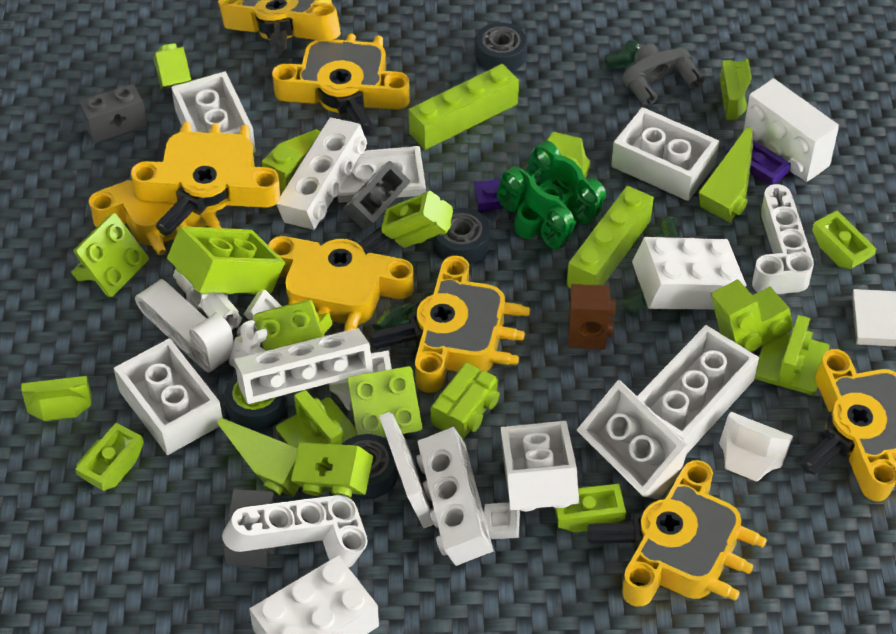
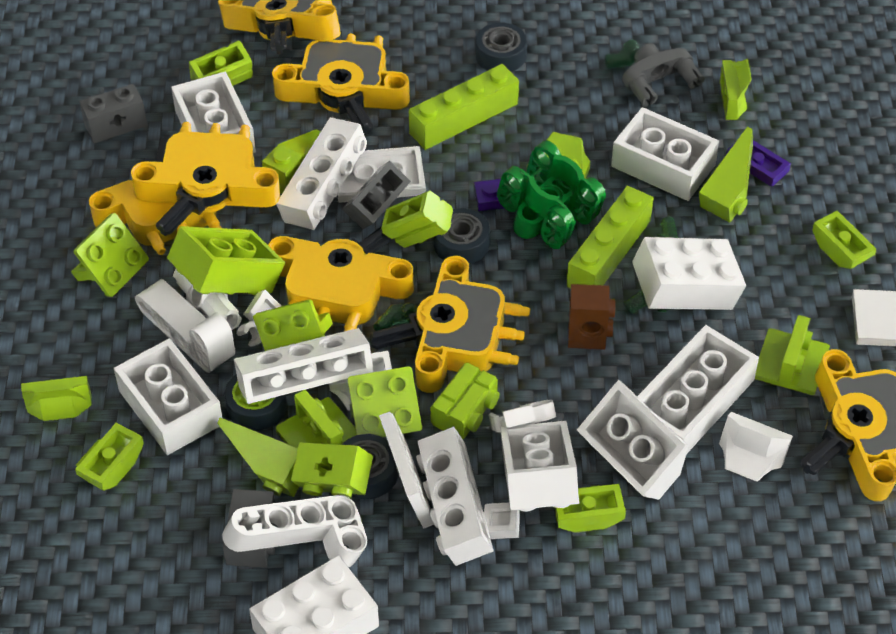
(171, 66): lime brick -> none
(231, 59): none -> lime brick
(248, 342): white plate -> none
(524, 415): none -> white piece
(681, 541): piece -> none
(750, 318): lime brick -> none
(791, 129): white brick -> none
(791, 262): white beam -> none

